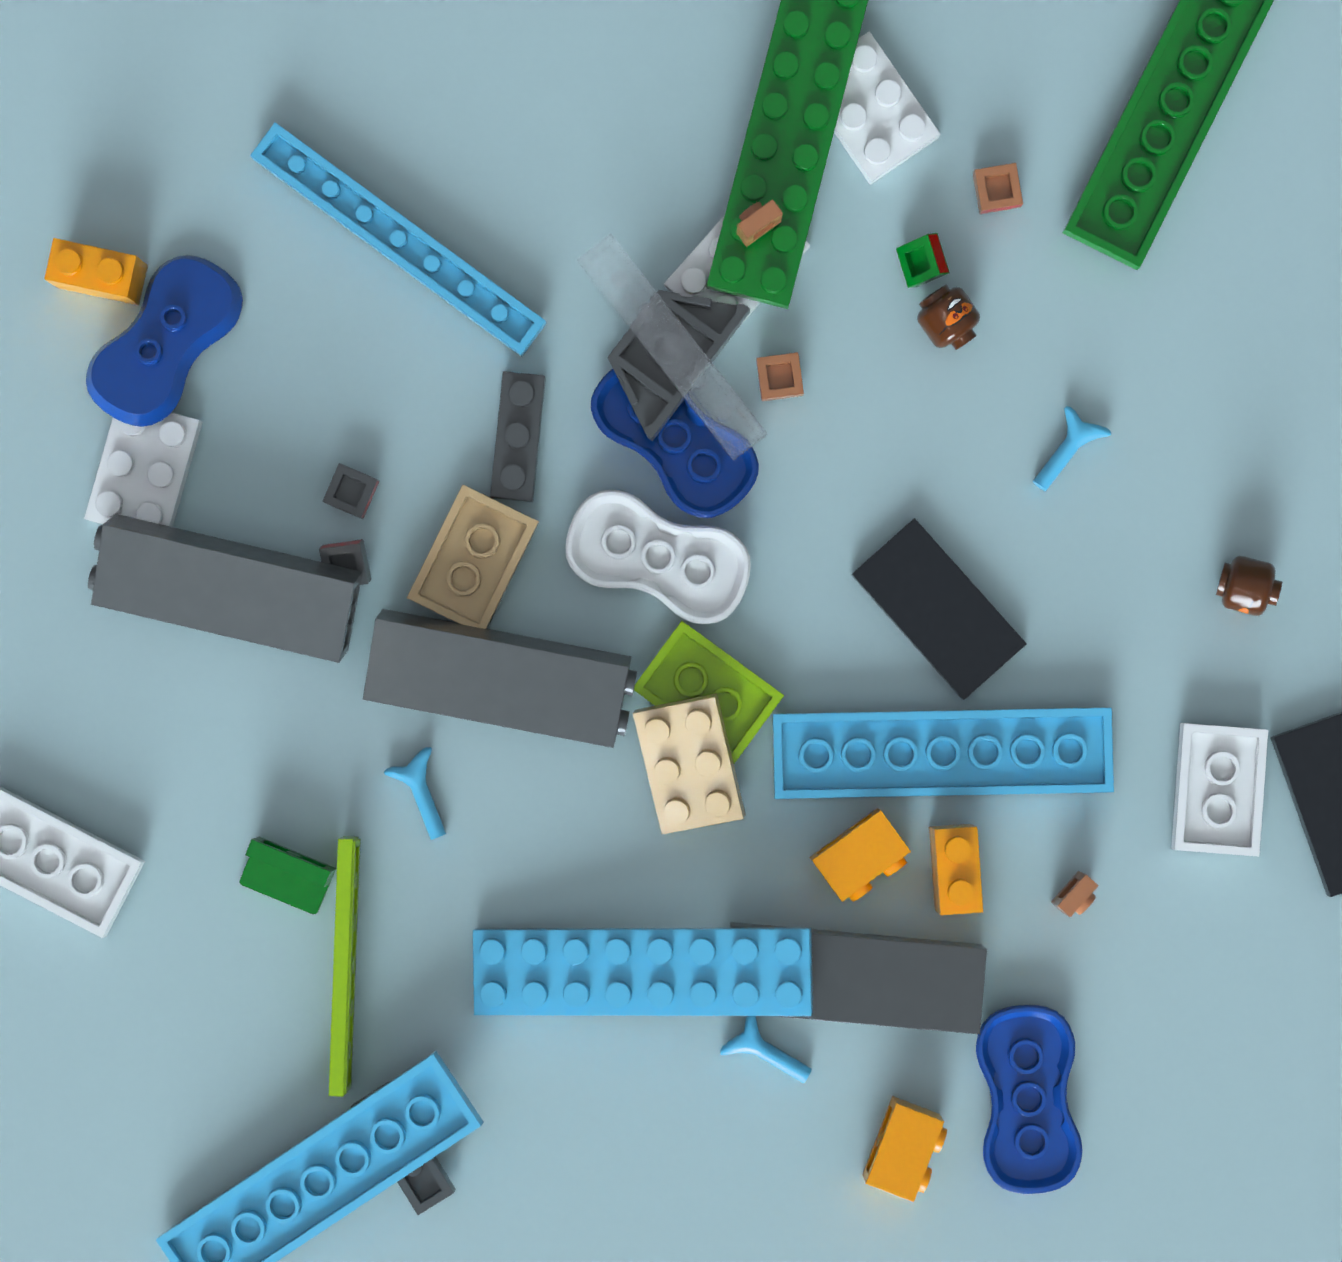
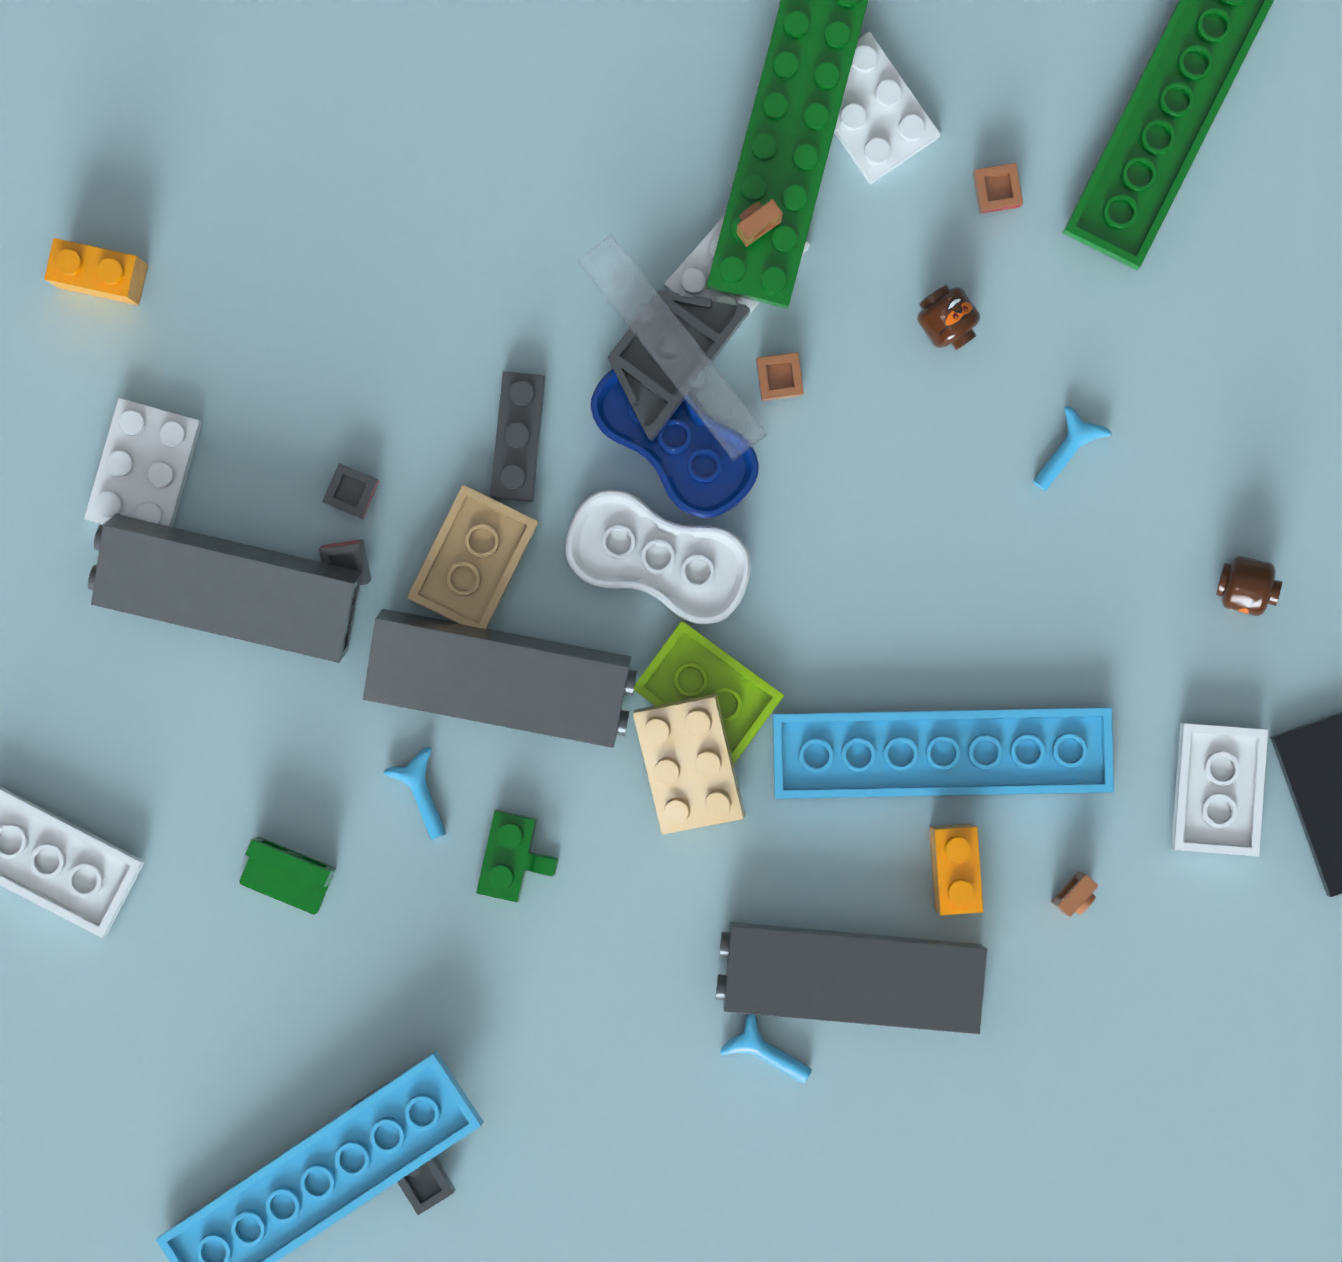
(147, 365): blue plate -> none
(344, 966): lime tile -> none
(398, 239): medium azure plate -> none
(510, 856): none -> green plate
(643, 971): medium azure plate -> none
(861, 856): light orange brick -> none
(904, 1149): light orange brick -> none
(922, 260): green plate -> none
(938, 609): black tile -> none
(1027, 1066): blue plate -> none

